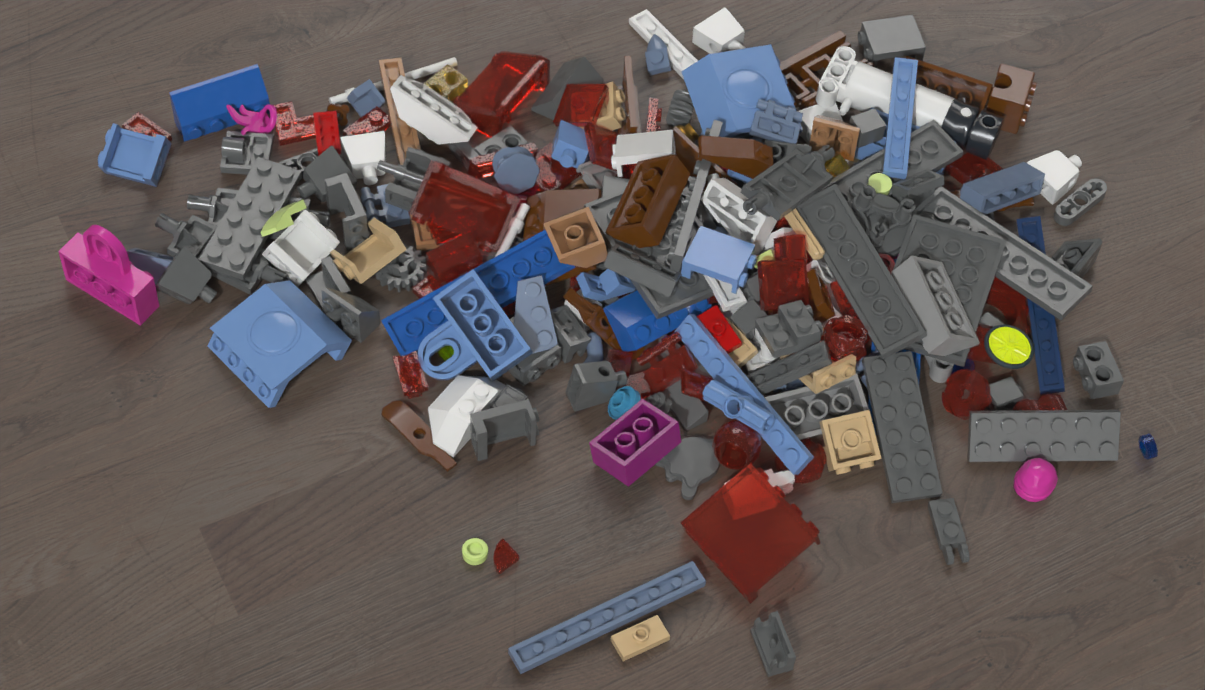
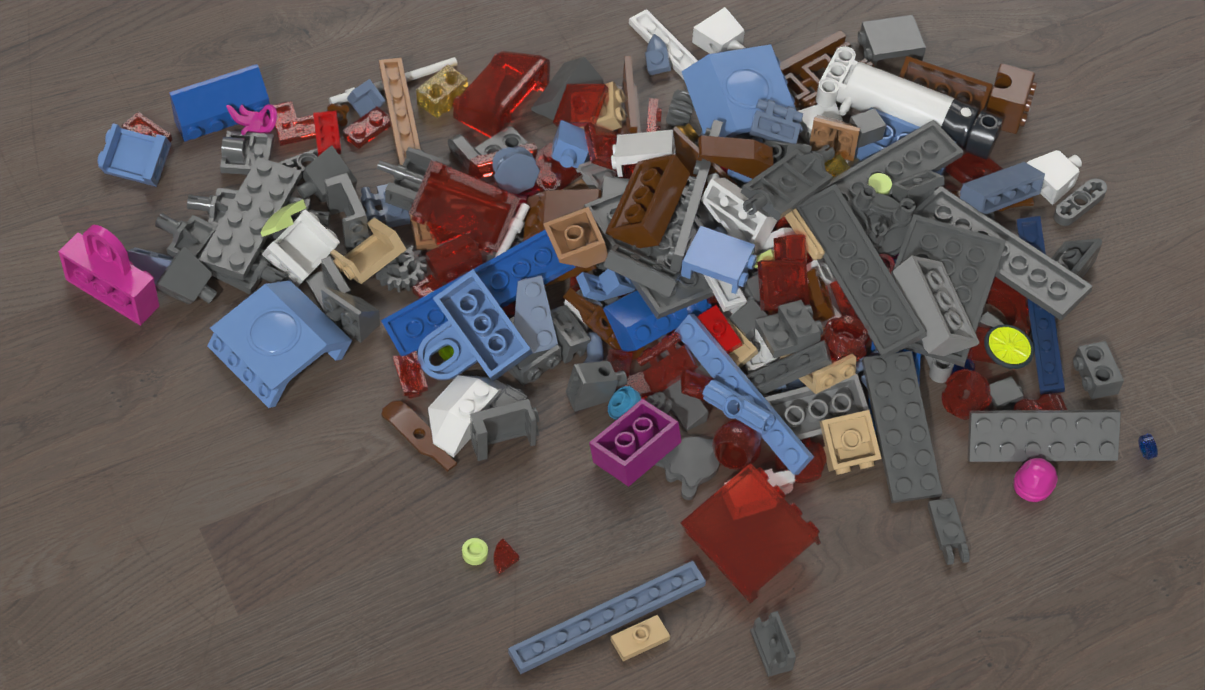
(363, 154): white torso -> none
(431, 112): white wedge -> none
(900, 118): medium blue plate -> none

